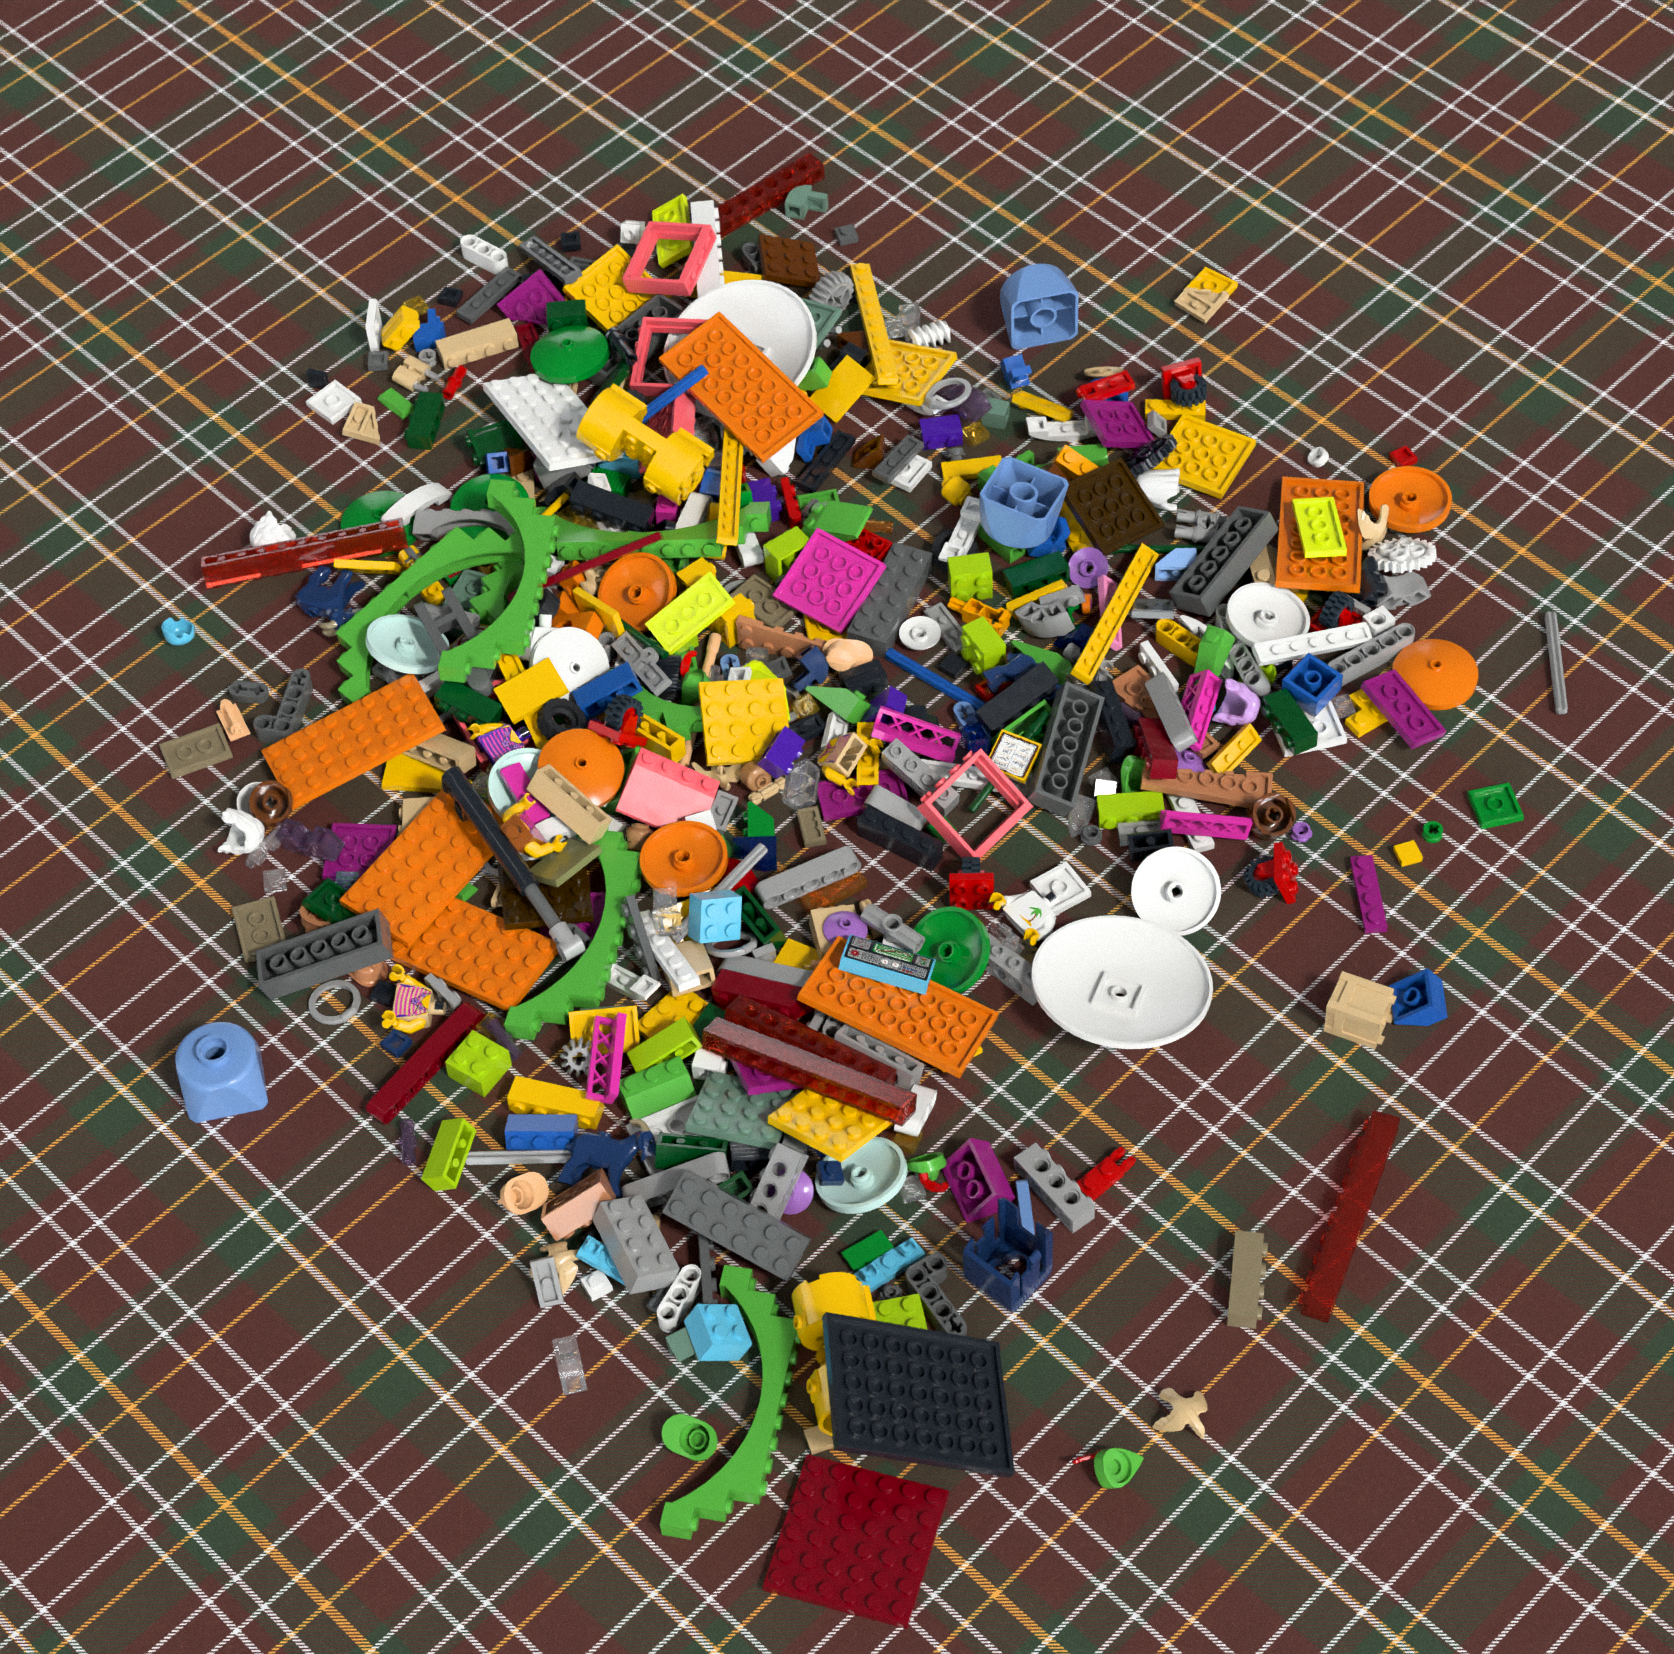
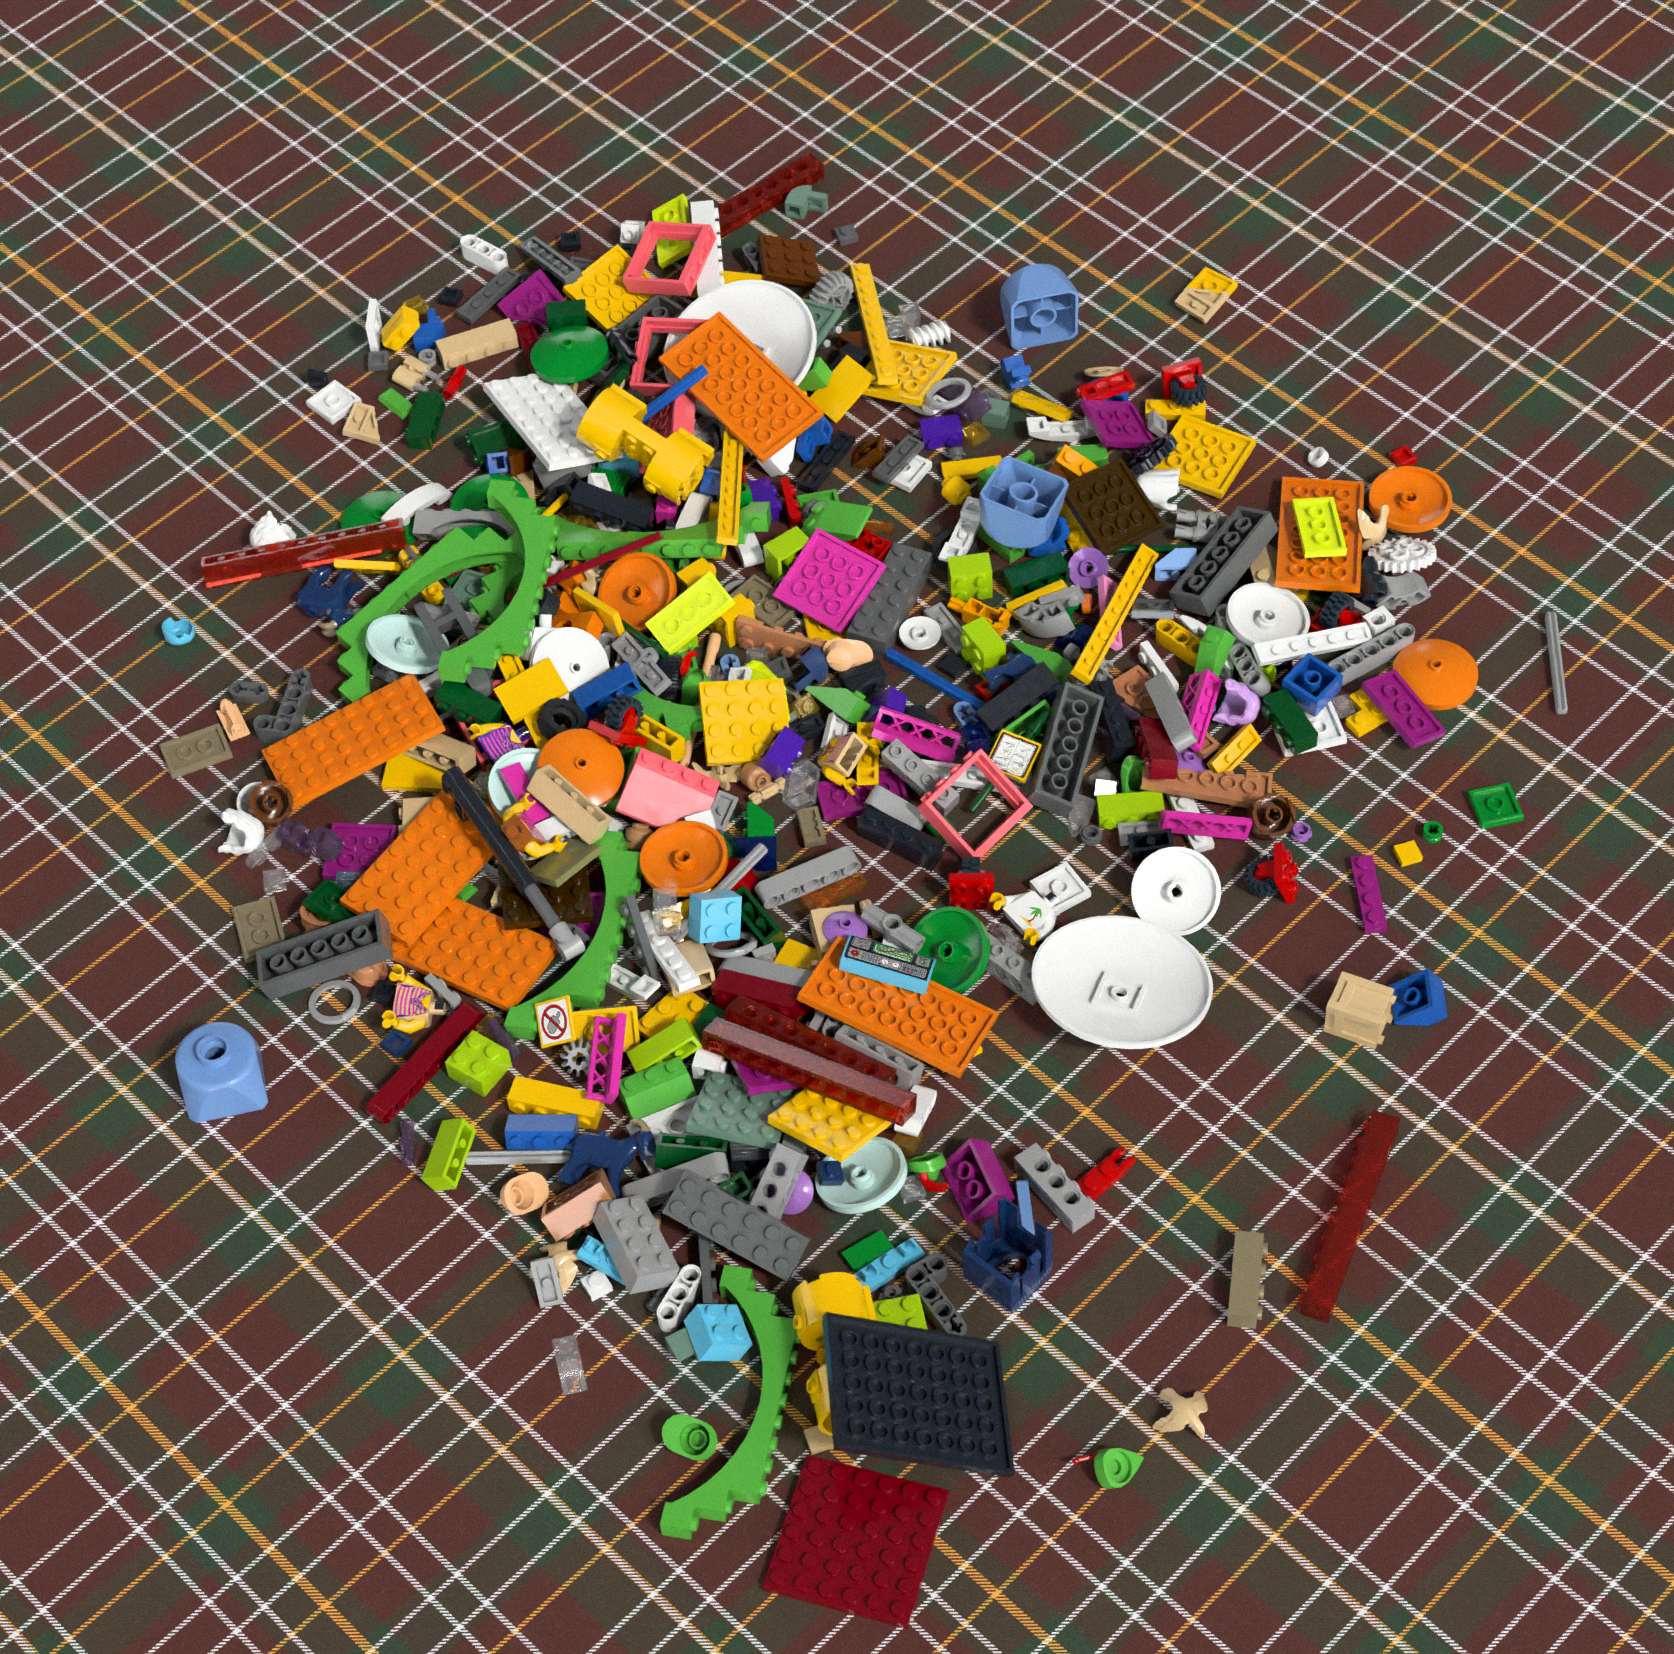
(555, 1021): none -> piece

